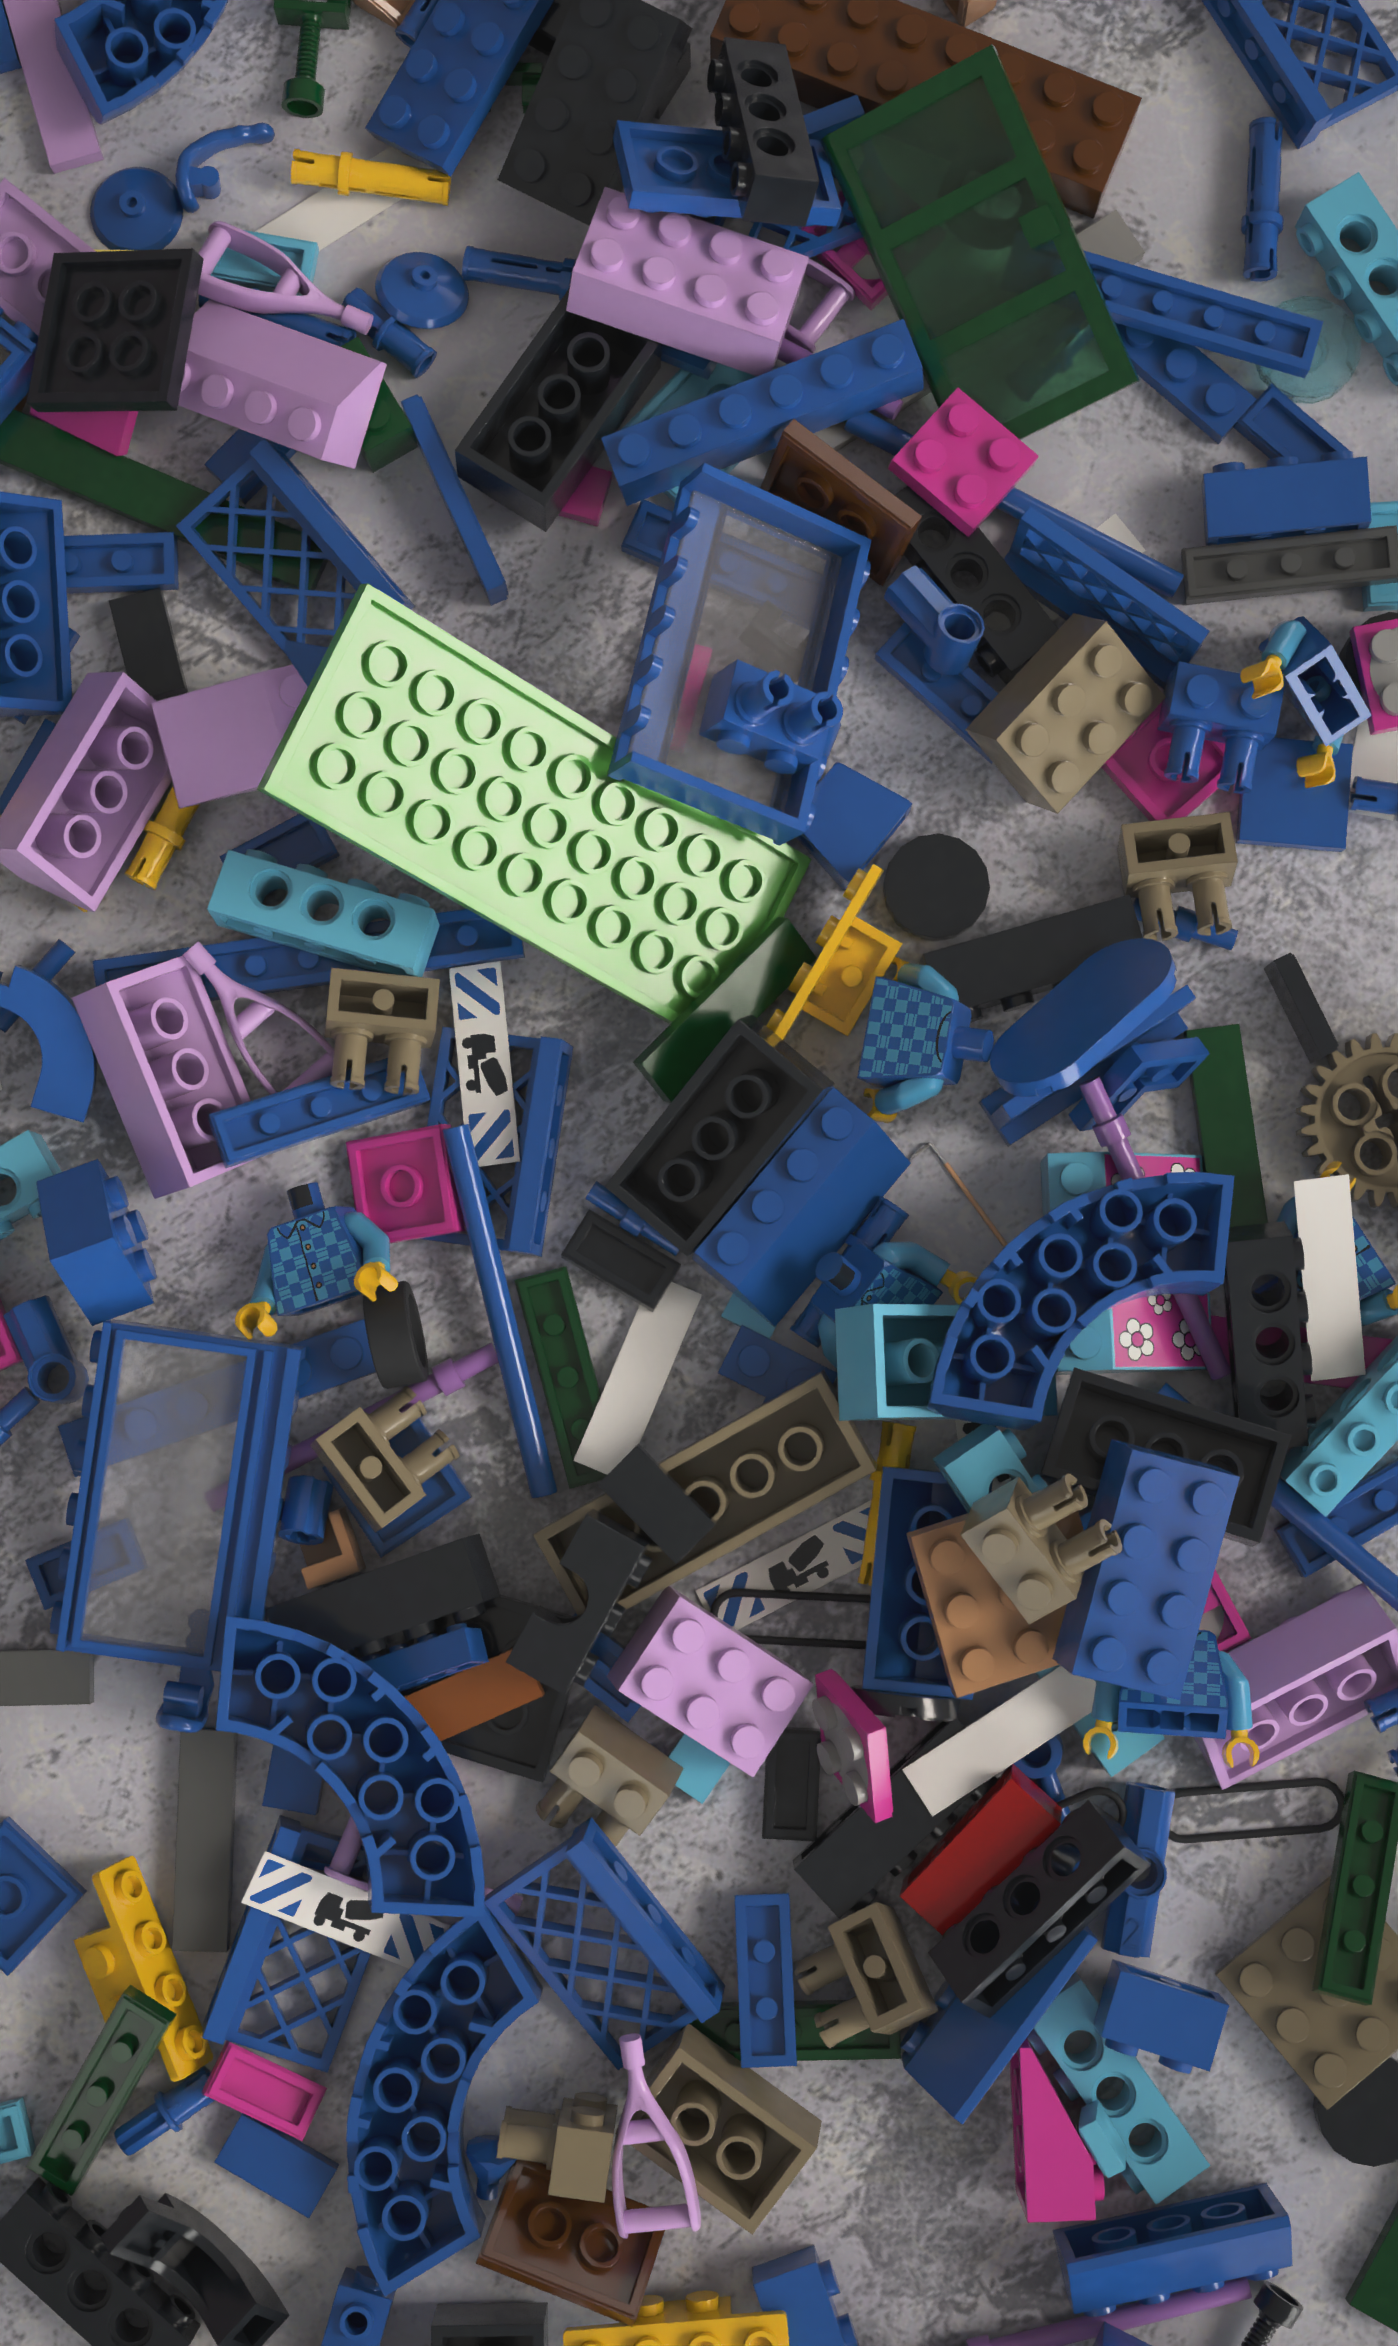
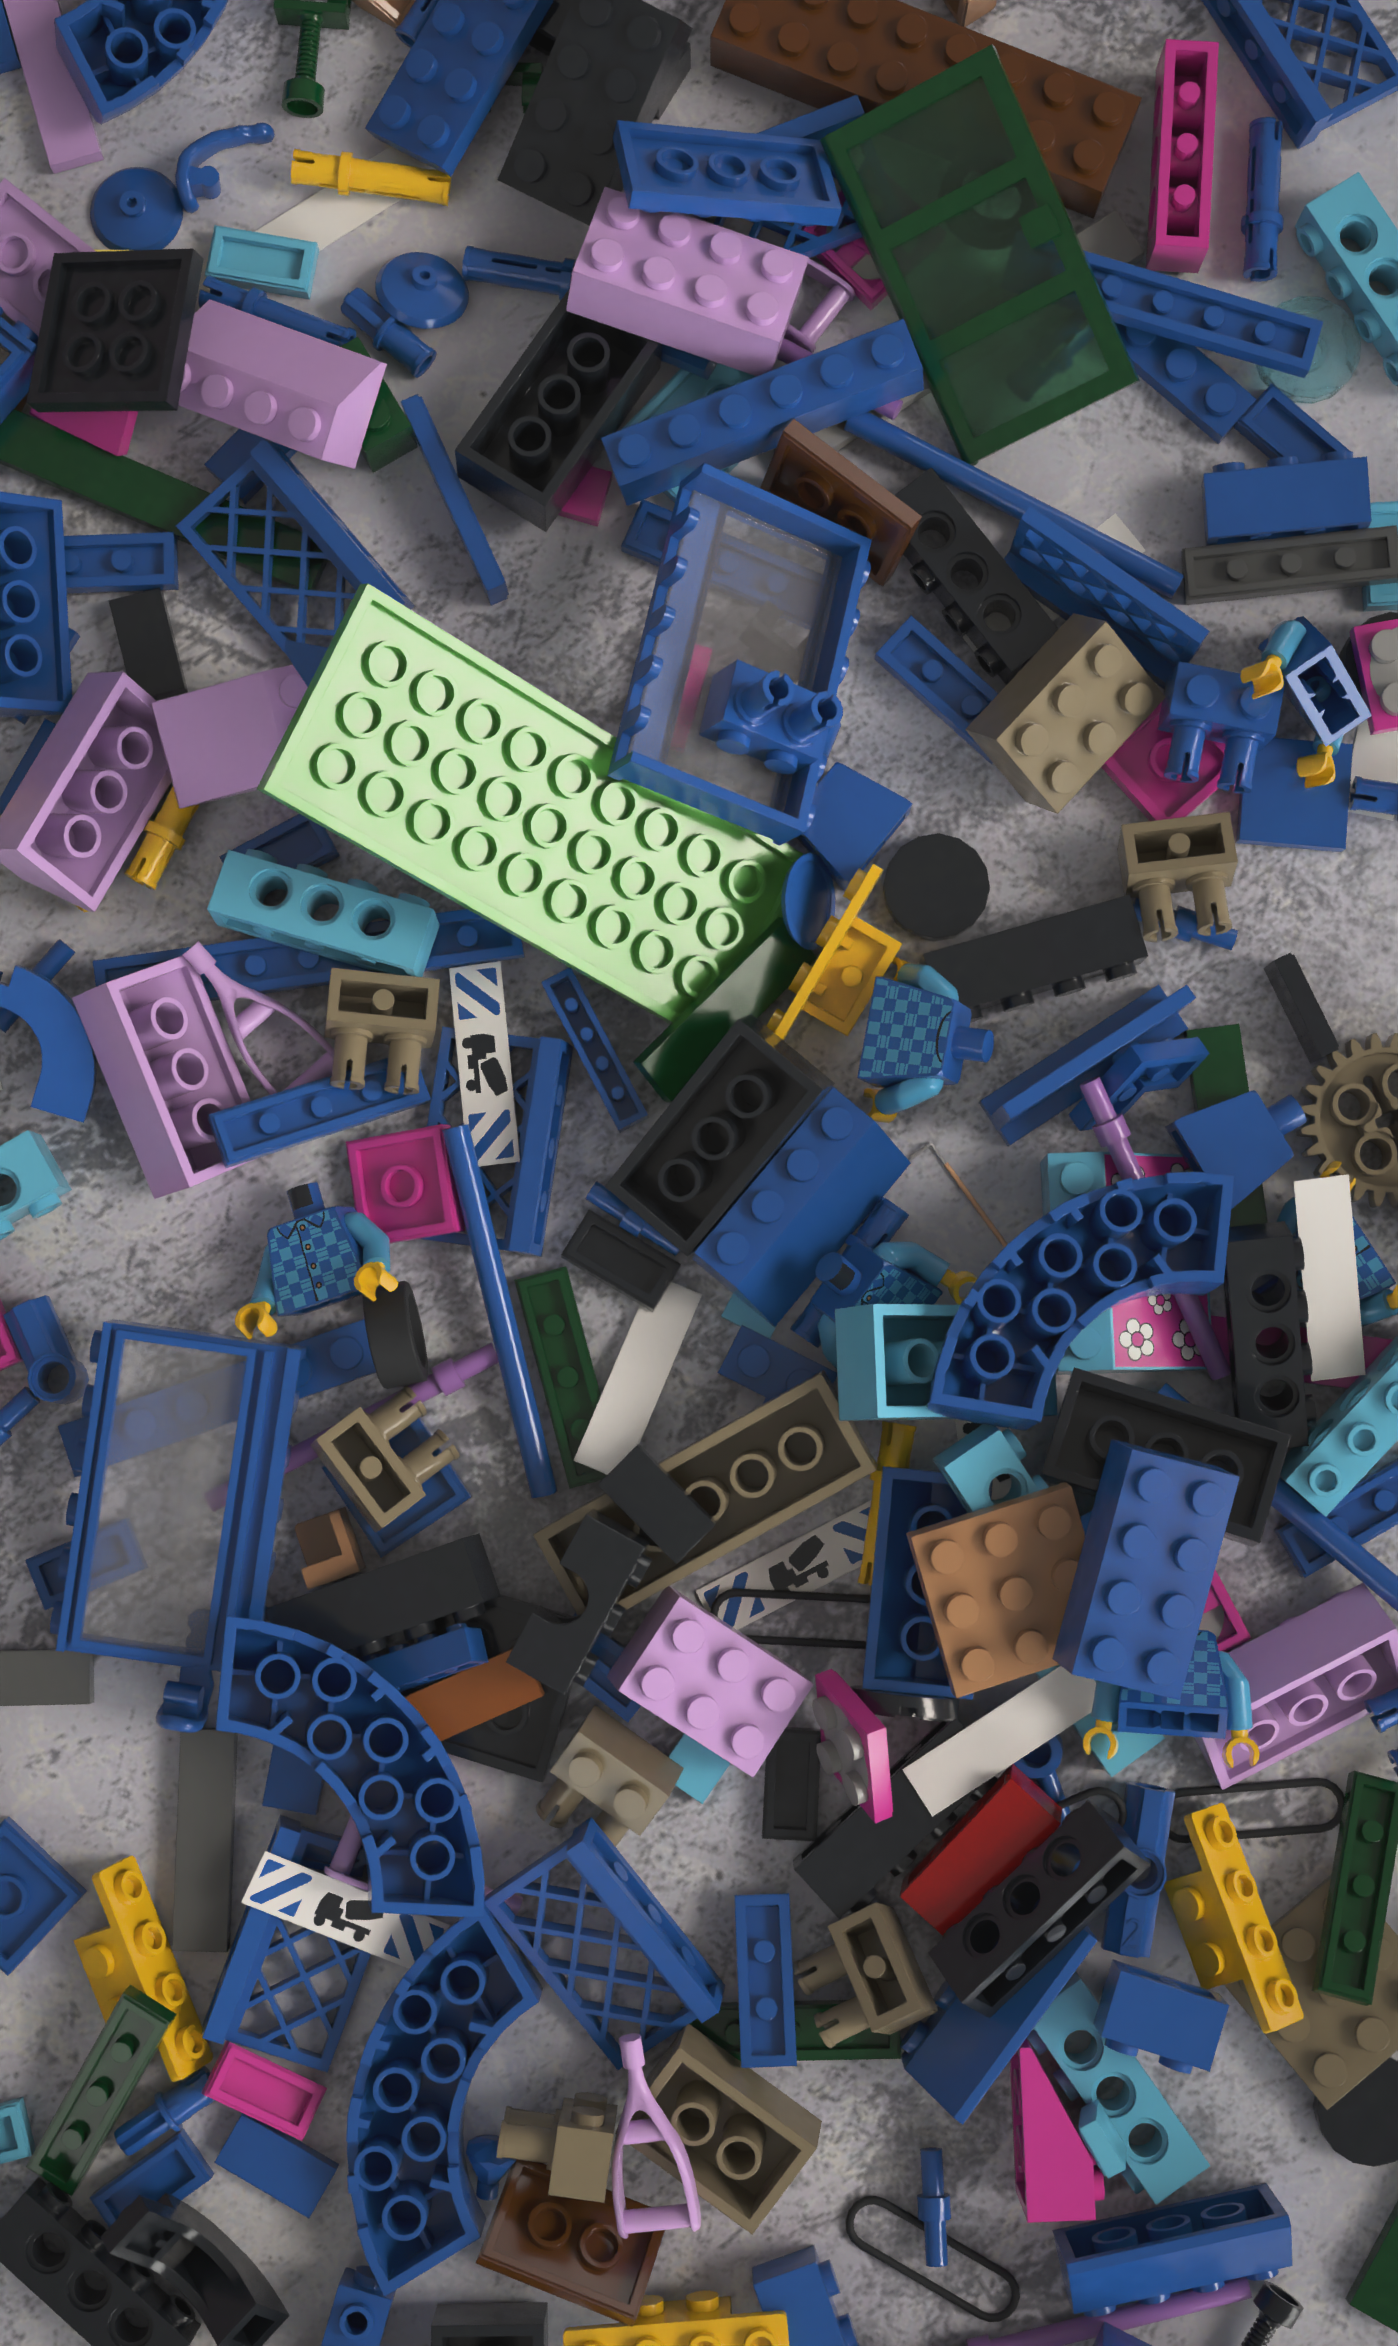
(96, 1241): blue brick -> none
(170, 2168): none -> blue tile
(284, 296): lavender piece -> none
(305, 1510): blue piece -> none
(595, 1049): none -> blue piece
(763, 132): black brick -> none
(807, 899): none -> blue piece
(934, 2207): none -> blue bar
(946, 628): blue piece -> none
(963, 462): dark pink plate -> none
(989, 2317): none -> black piece
(1026, 1550): dark tan brick -> none
(1084, 1017): blue tile -> none
(1182, 156): none -> dark pink brick
(1228, 1924): none -> yellow bracket
(1238, 1139): none -> blue torso

